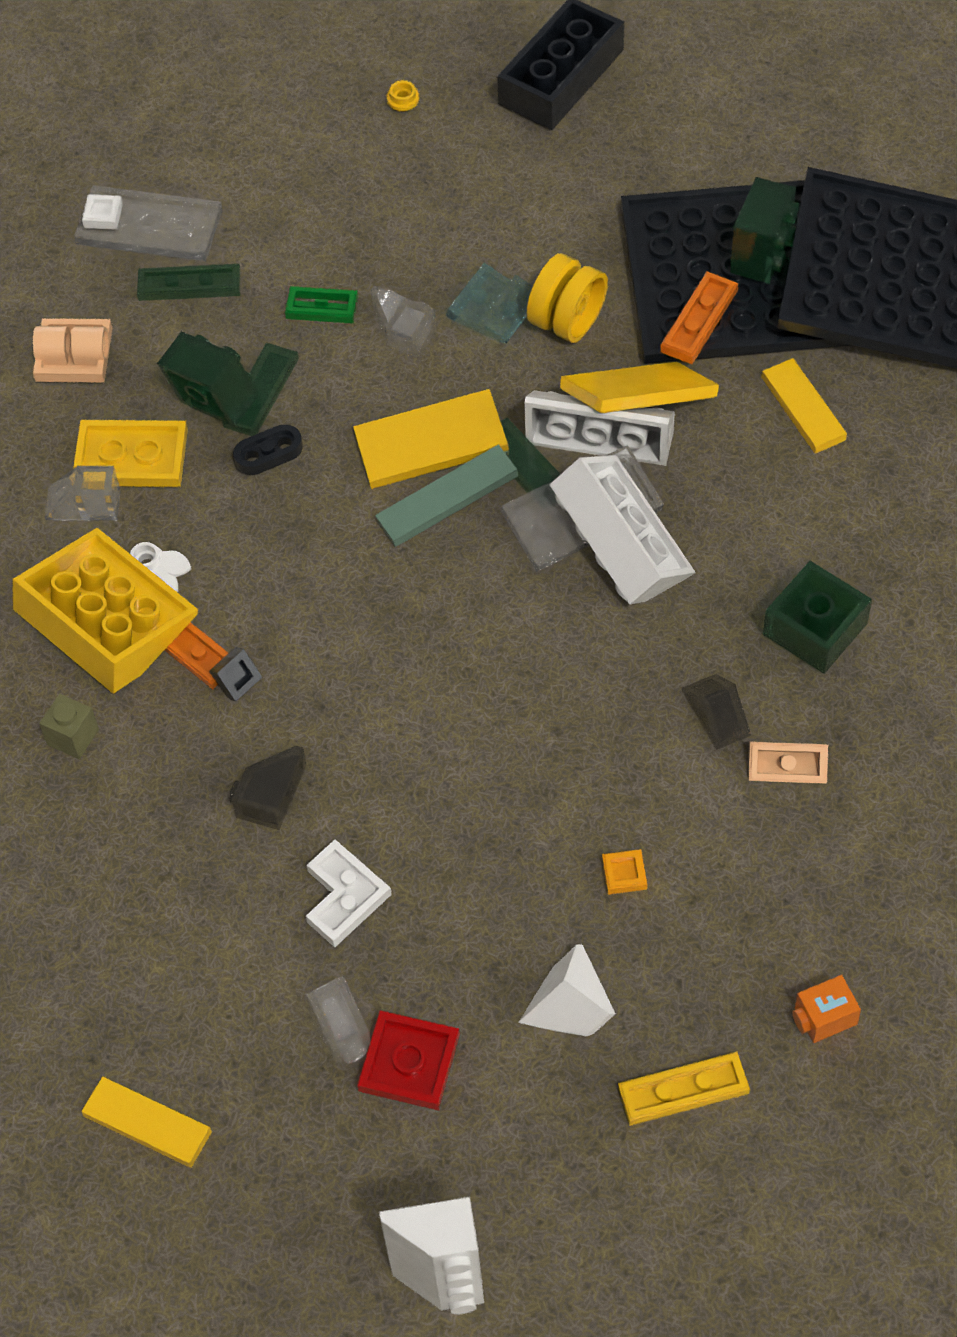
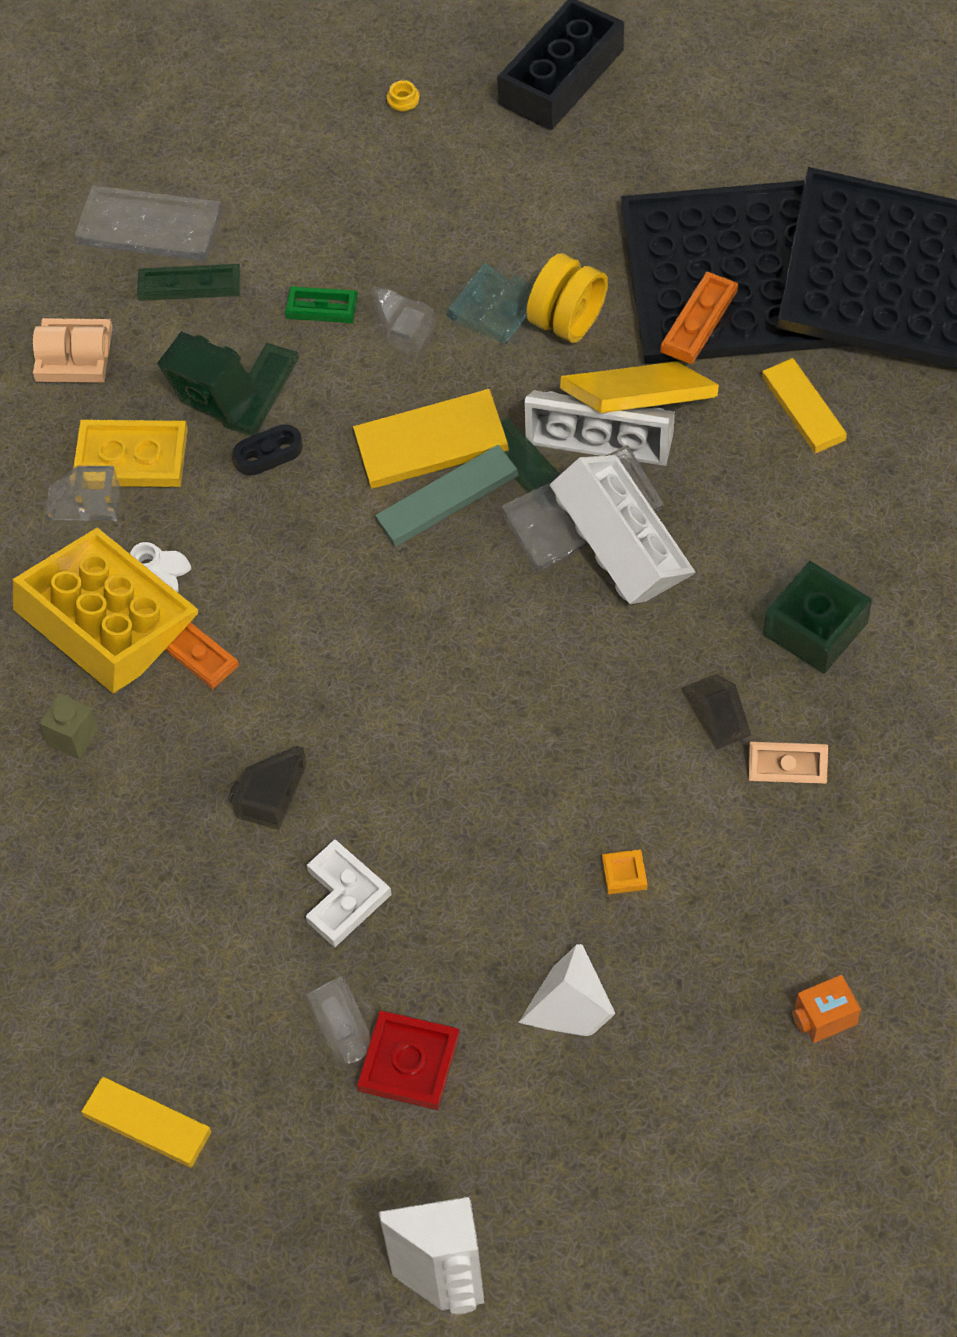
(102, 211): white tile -> none
(235, 674): plate -> none
(683, 1088): yellow tile -> none
(764, 230): clear green brick -> none

